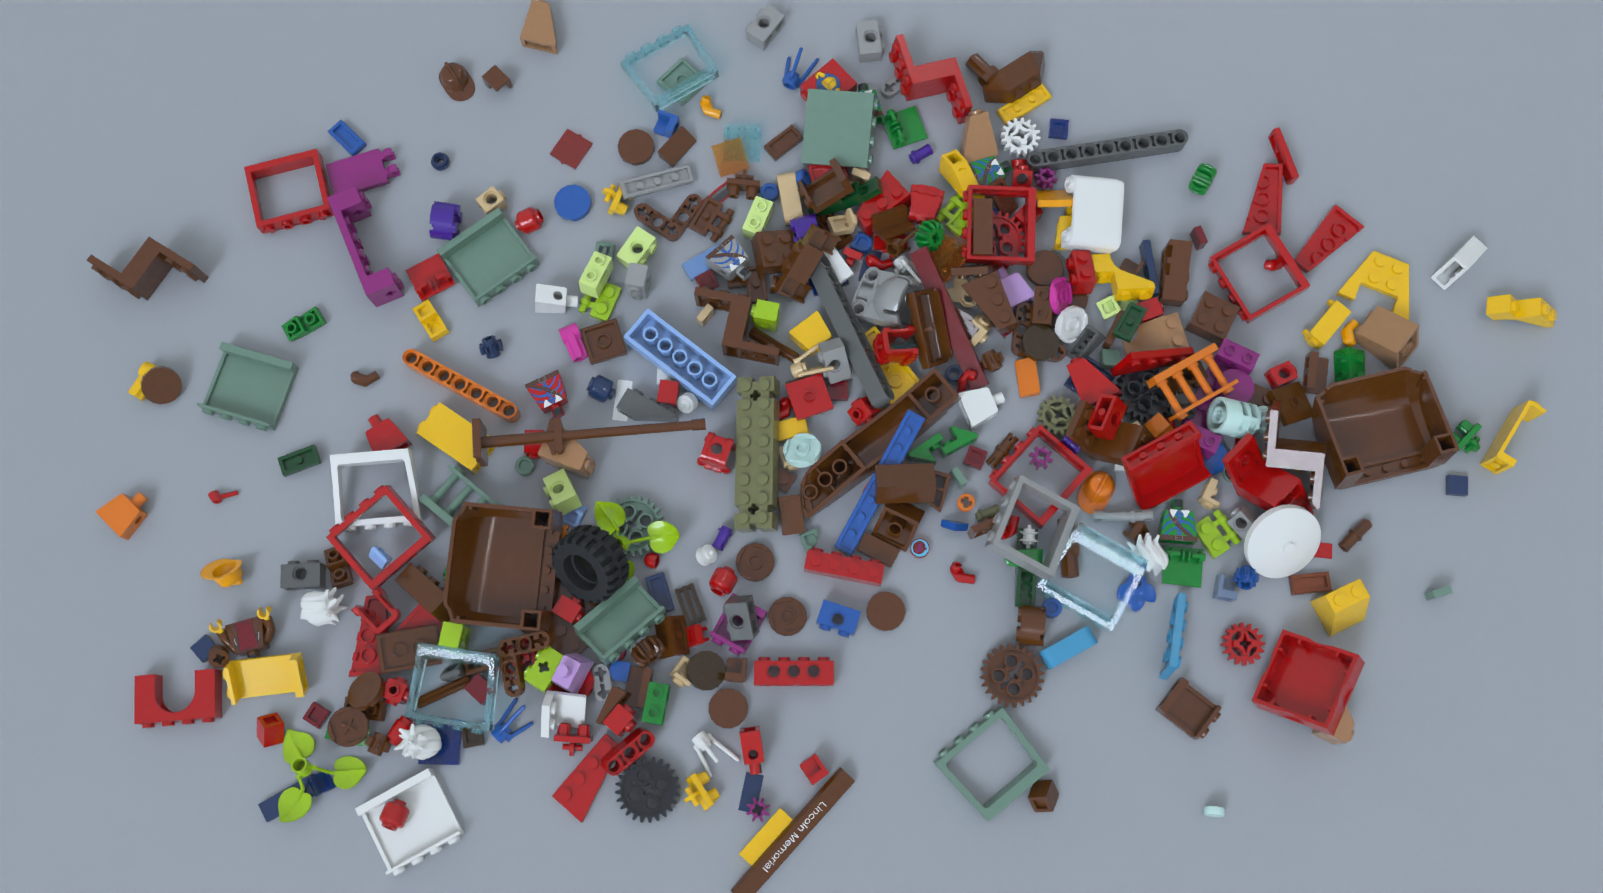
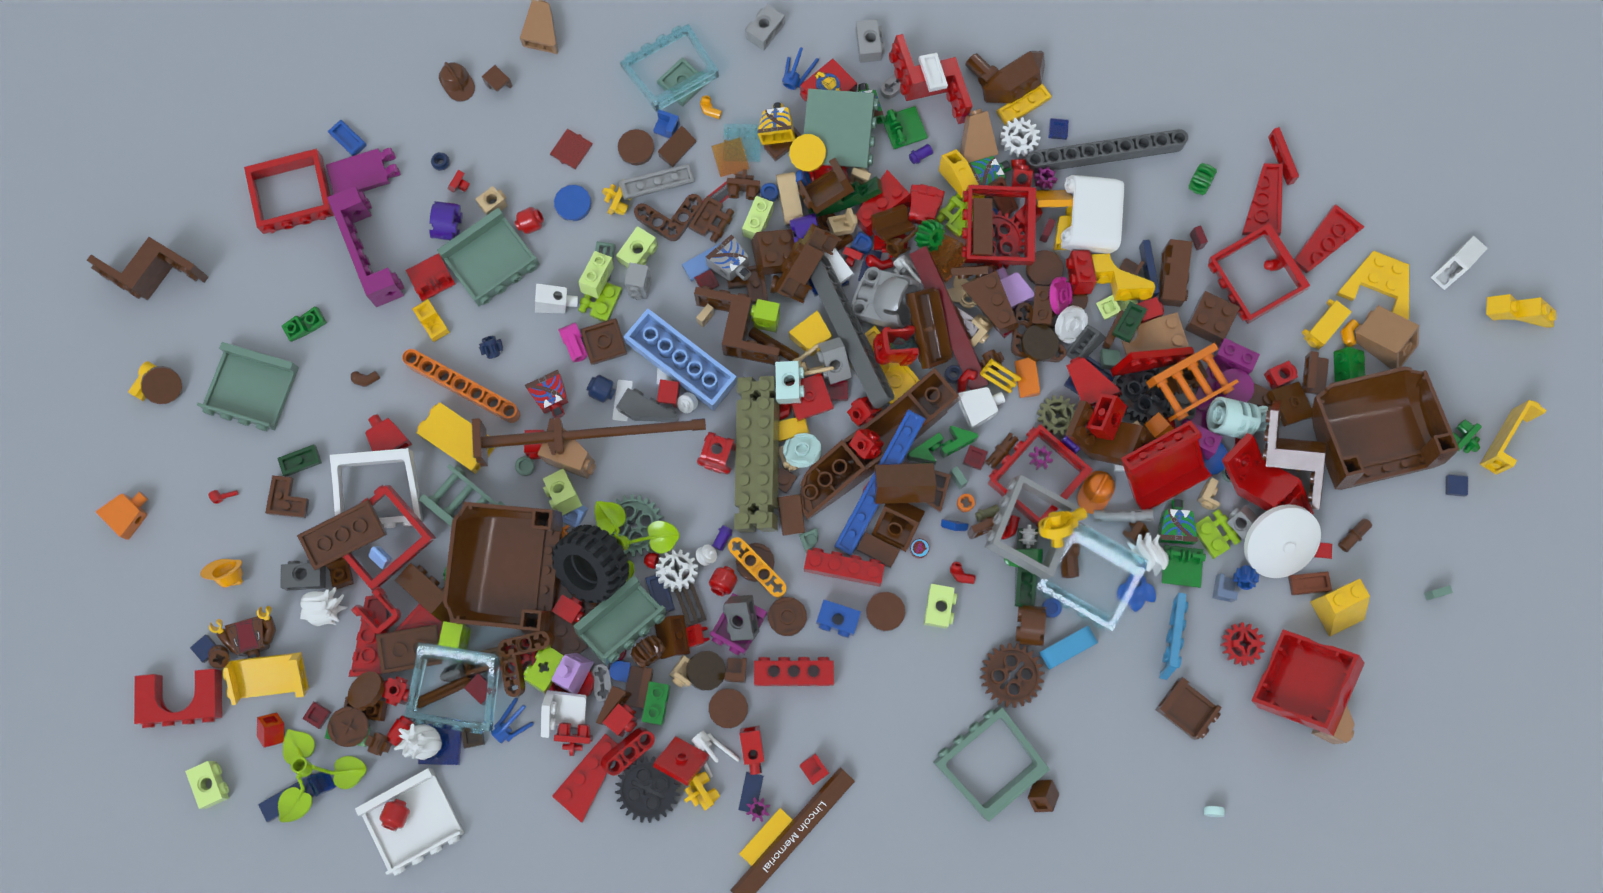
(198, 778): none -> yellowish green brick
(280, 499): none -> reddish brown plate
(341, 535): none -> reddish brown tile
(458, 182): none -> red tile
(681, 761): none -> red plate
(683, 568): none -> white gear
(757, 567): none -> light orange beam
(776, 125): none -> yellow torso
(785, 371): none -> light aqua brick
(807, 152): none -> yellow tile
(866, 444): none -> red brick
(933, 72): none -> white tile
(940, 594): none -> yellowish green brick
(1011, 383): none -> yellow tile
(1047, 230): none -> dark red tile
(1060, 525): none -> yellow pin

